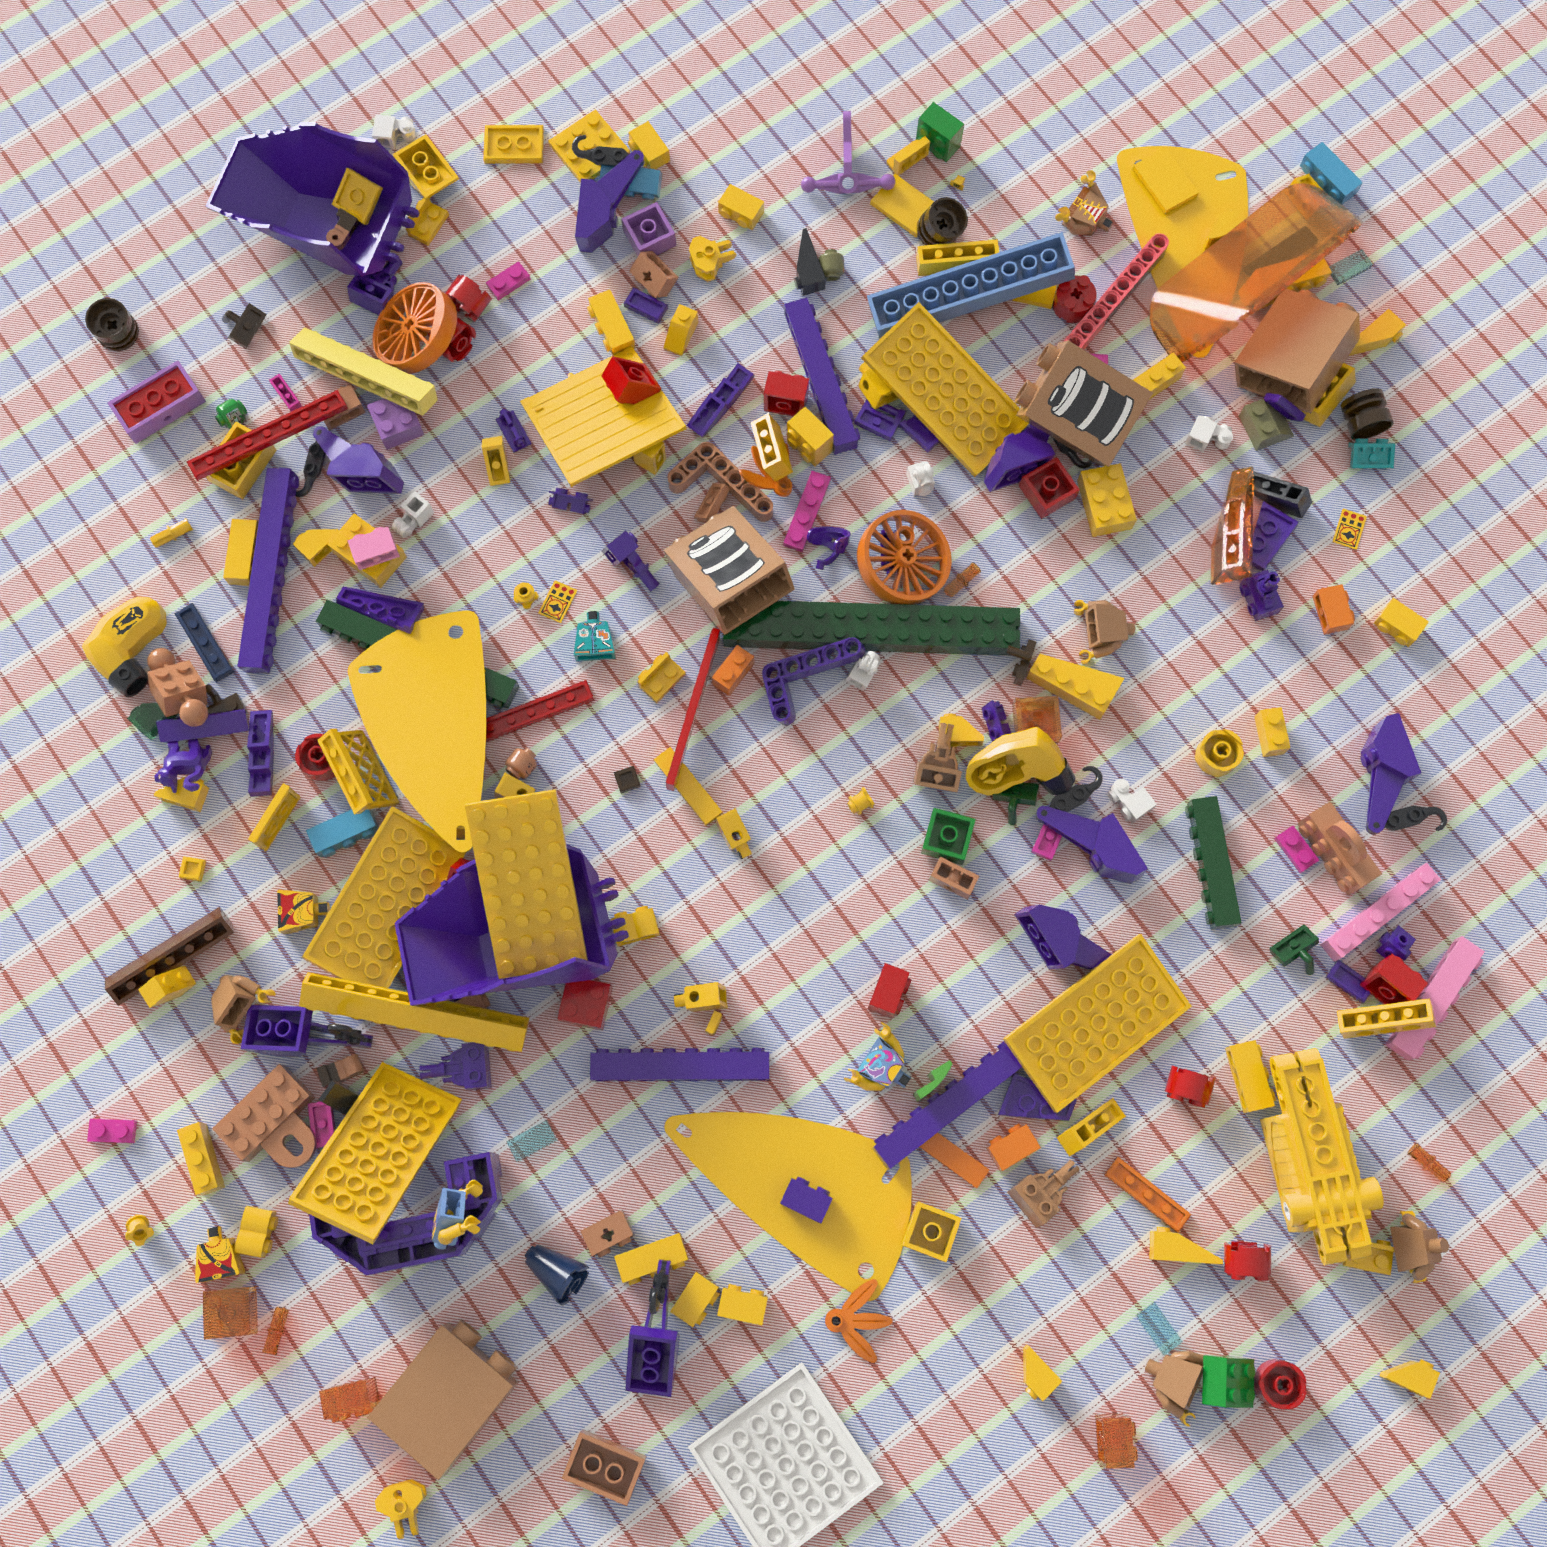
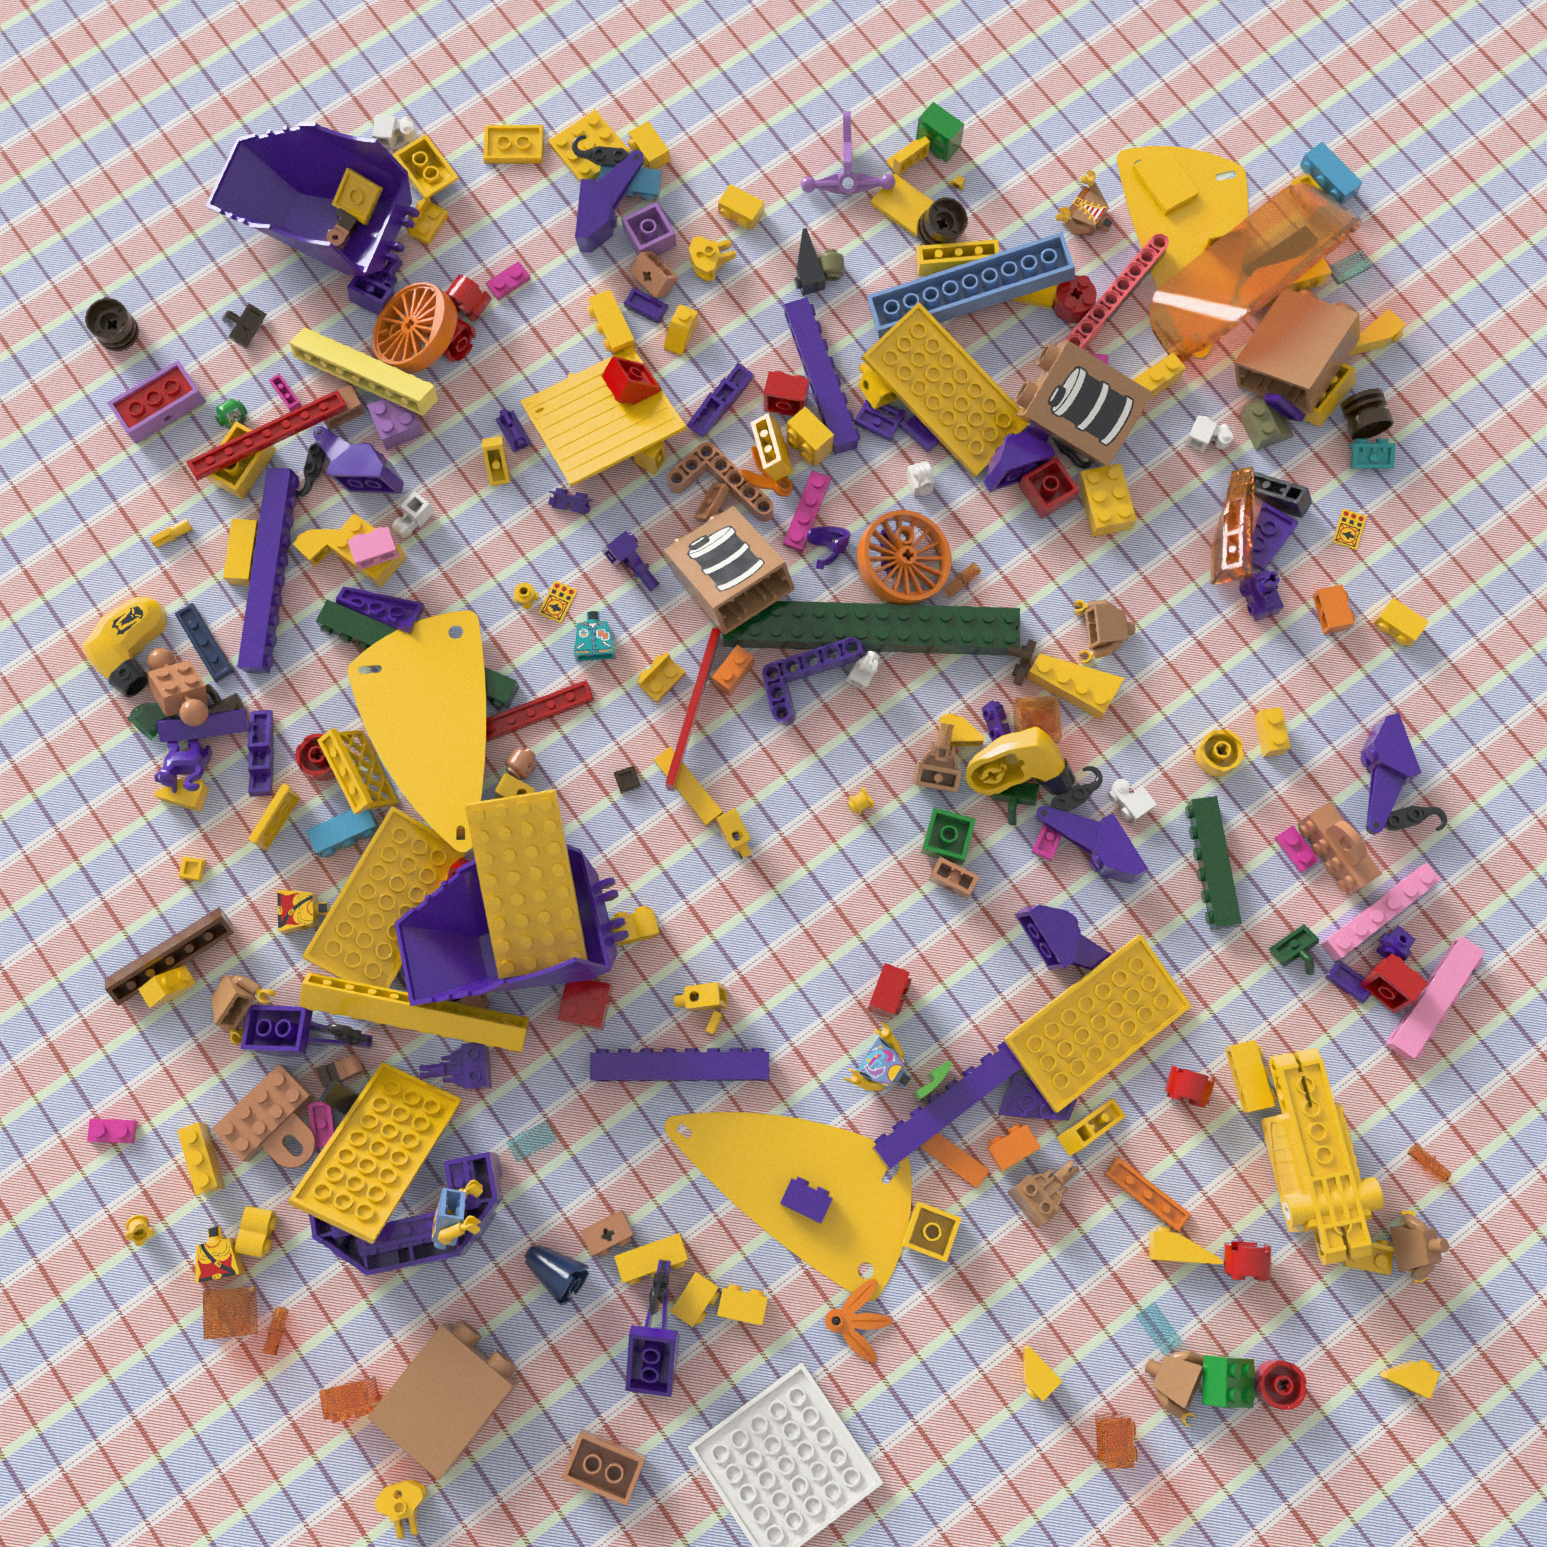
(1386, 1018): yellow brick -> none

